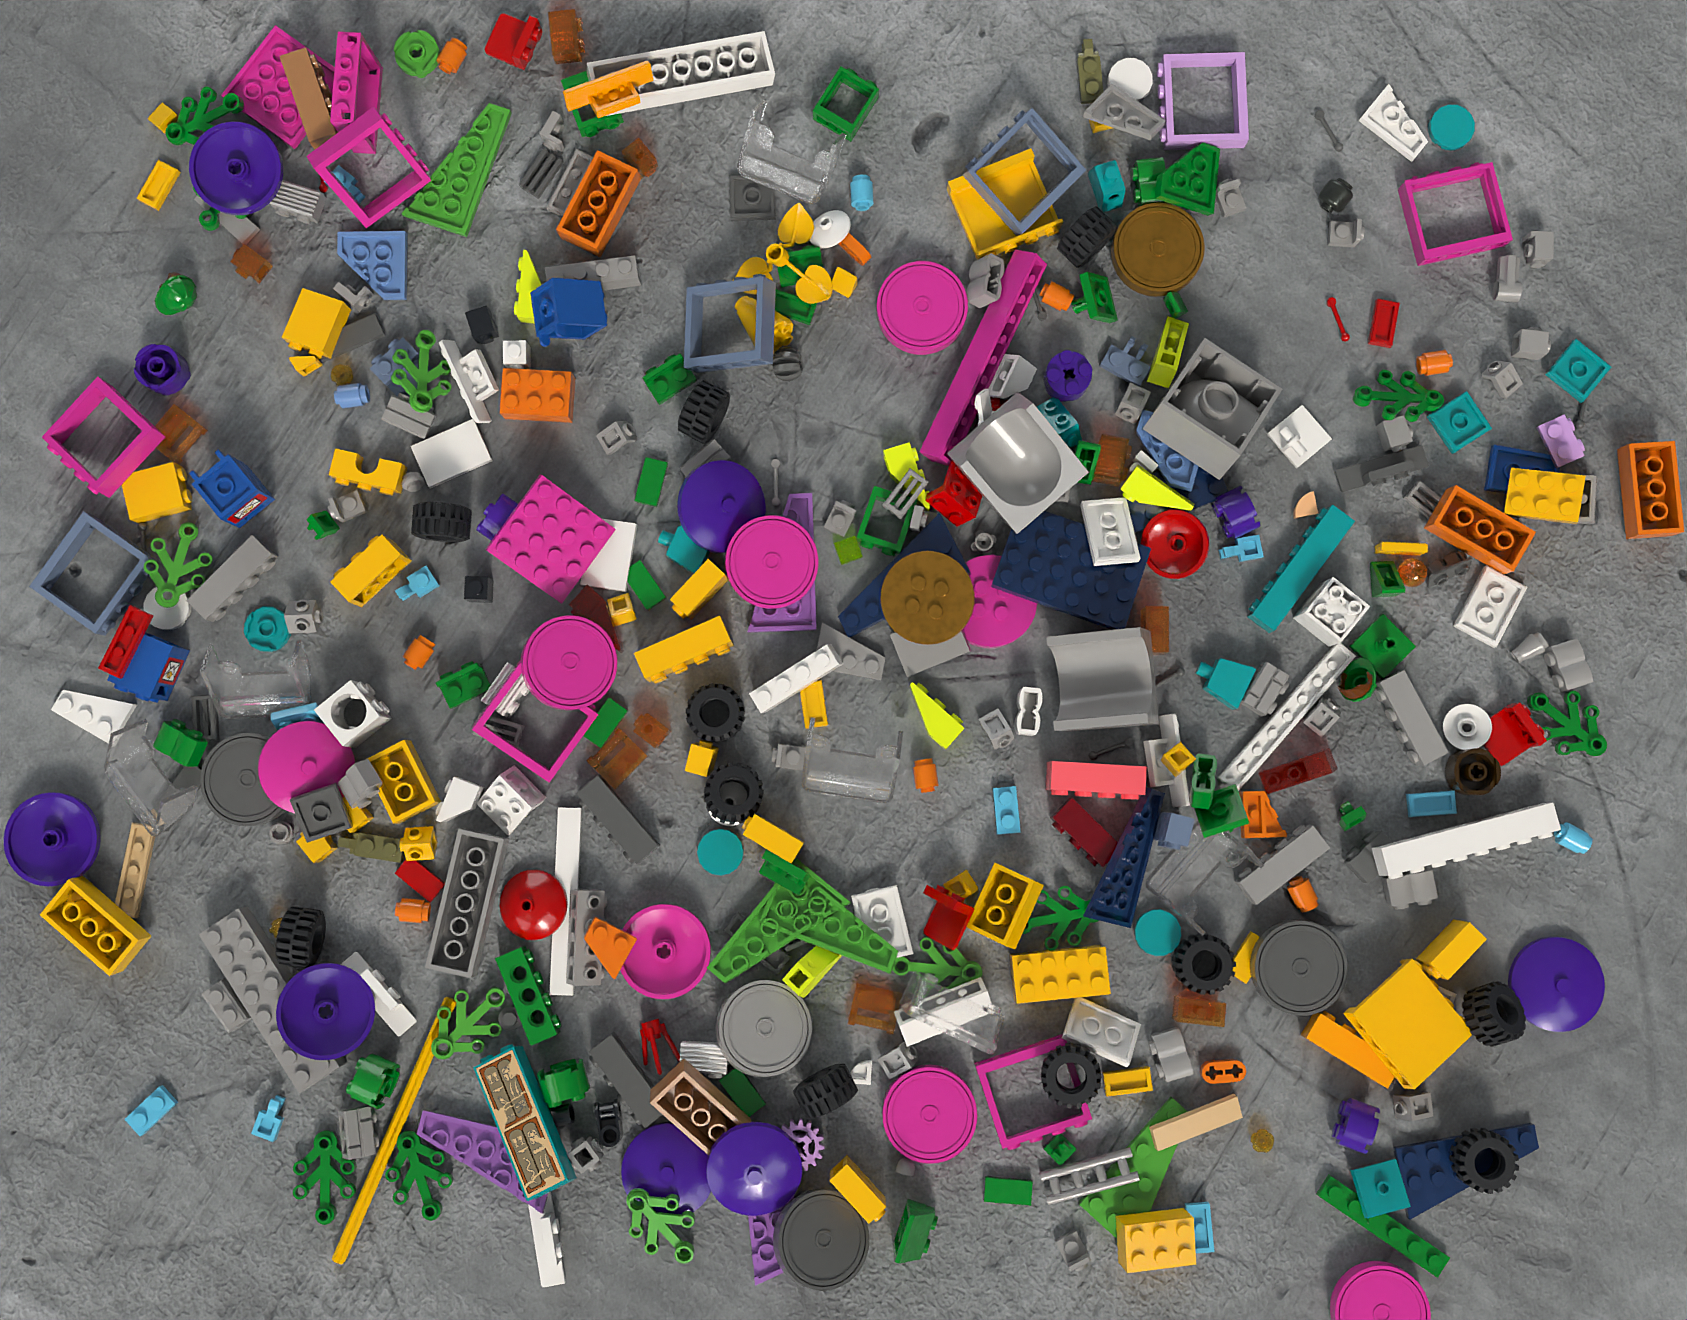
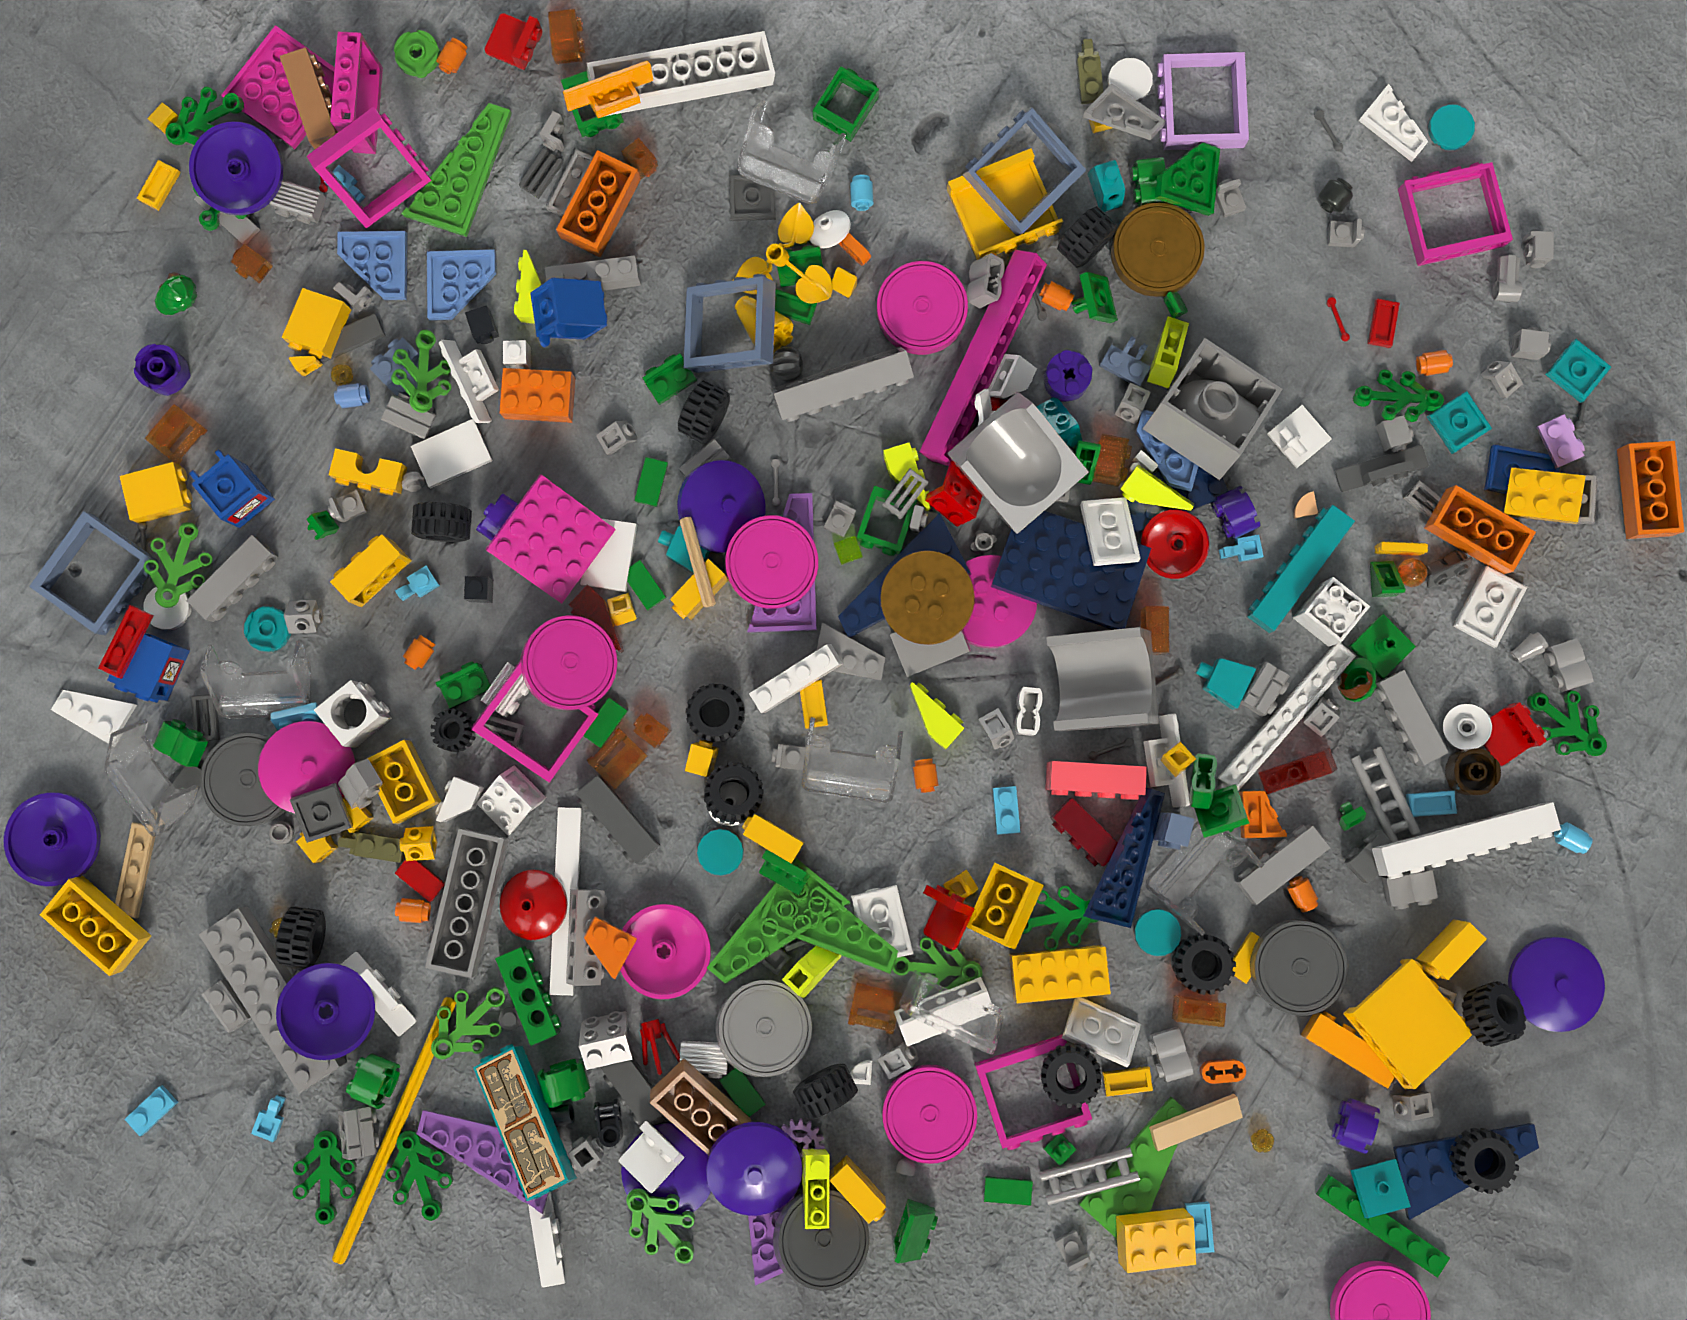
(128, 459): dark pink window -> none
(442, 725): none -> black tyre
(456, 279): none -> medium blue plate
(605, 1040): none -> light grey bracket
(651, 1158): none -> white bracket
(684, 649): yellow brick -> none
(697, 562): none -> tan axle
(815, 1188): none -> neon yellow slope
(842, 383): none -> light grey brick
(1391, 781): none -> light grey bar

